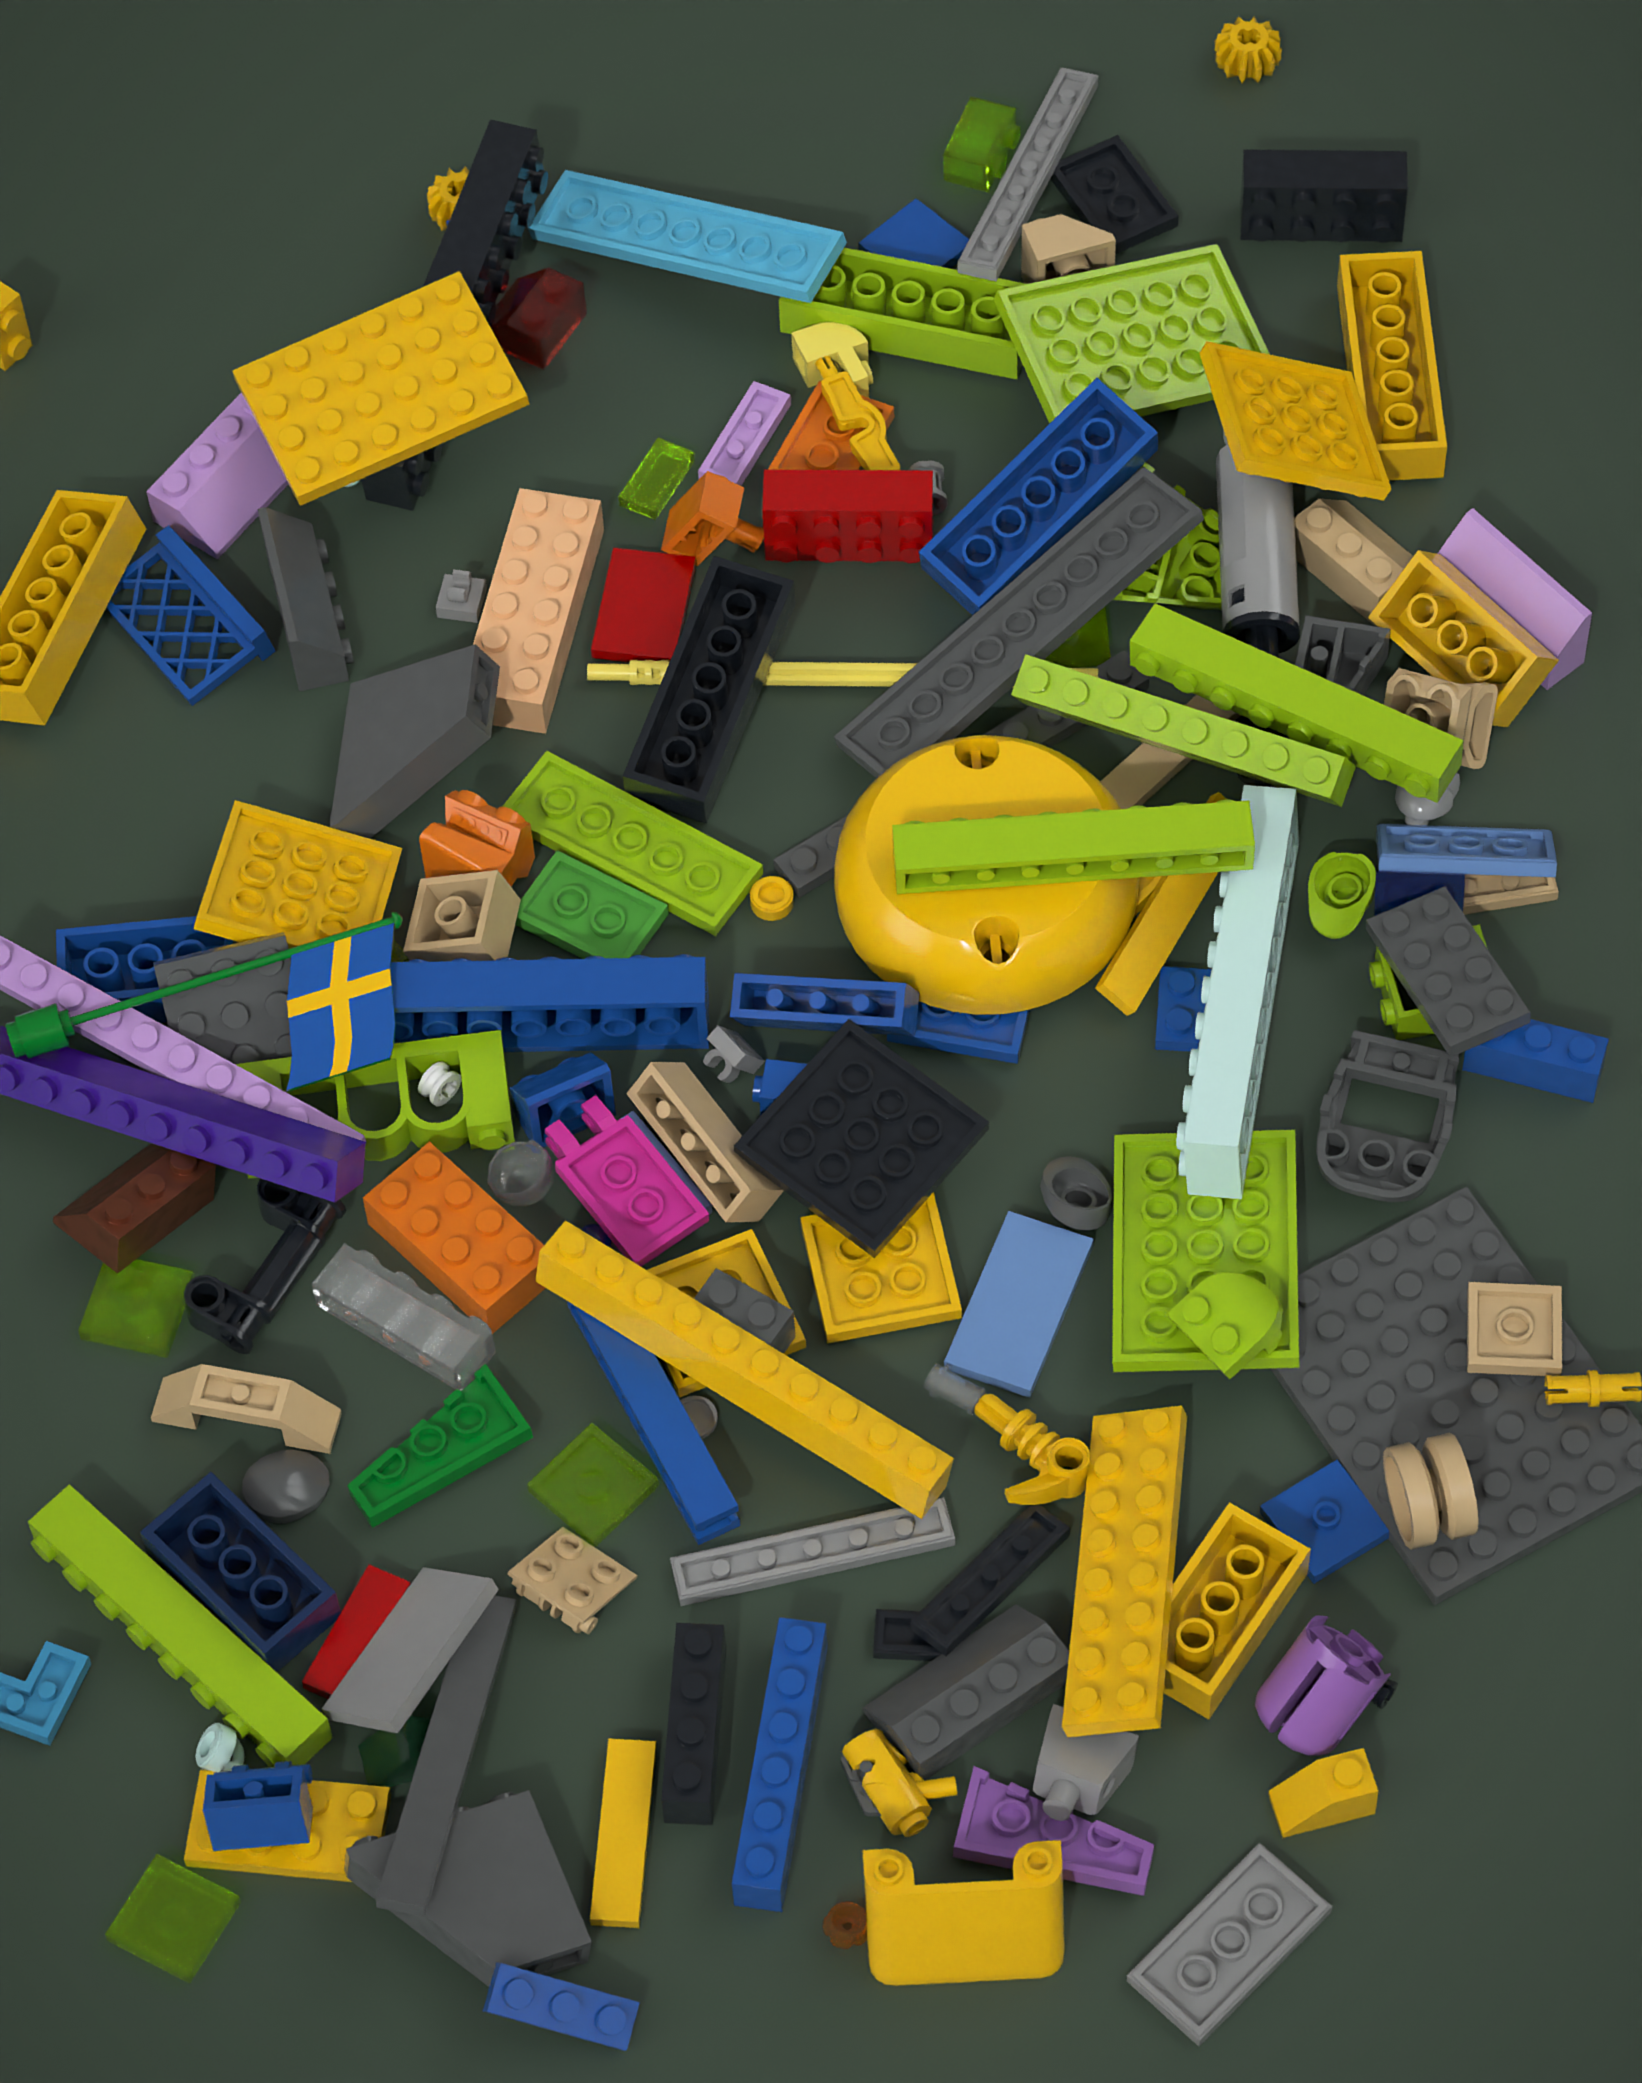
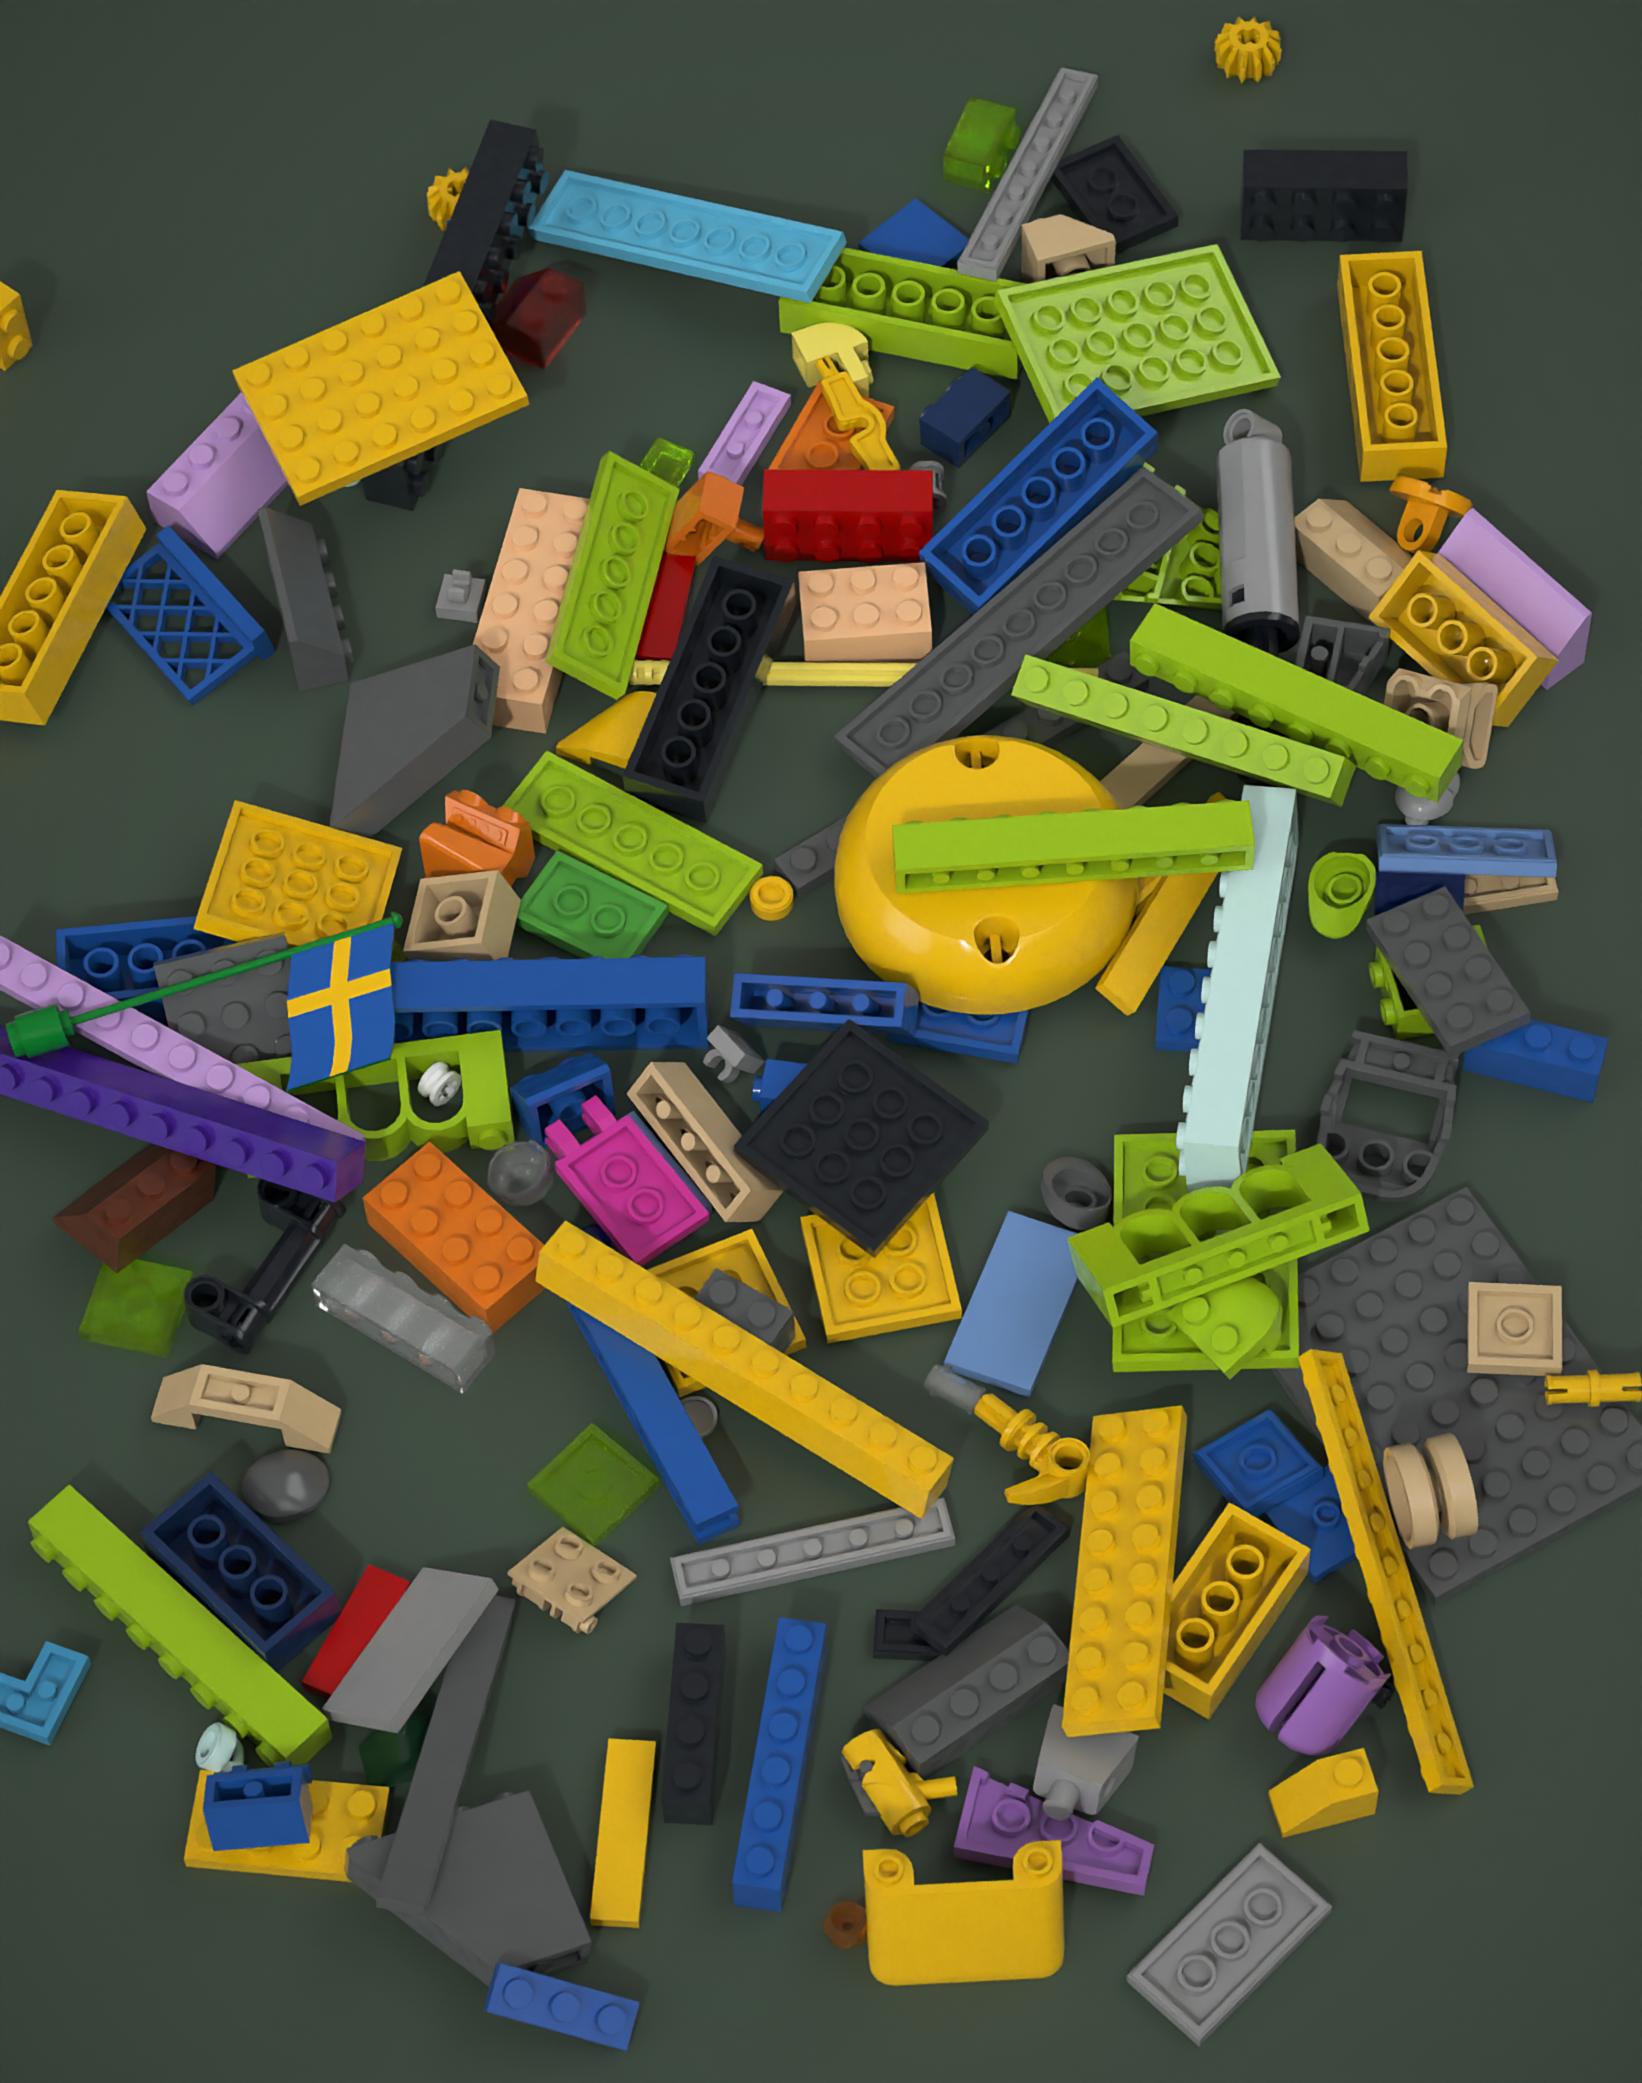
(173, 1918): clear neon green tile -> none
(455, 1441): green wing -> none
(611, 733): none -> yellow slope
(612, 575): none -> lime plate
(866, 614): none -> light nougat brick
(964, 417): none -> dark blue brick
(1258, 1464): none -> blue tile
(1294, 421): yellow plate -> none
(1321, 1213): none -> lime fence
(1385, 1573): none -> yellow plate
(1425, 507): none -> light orange tile

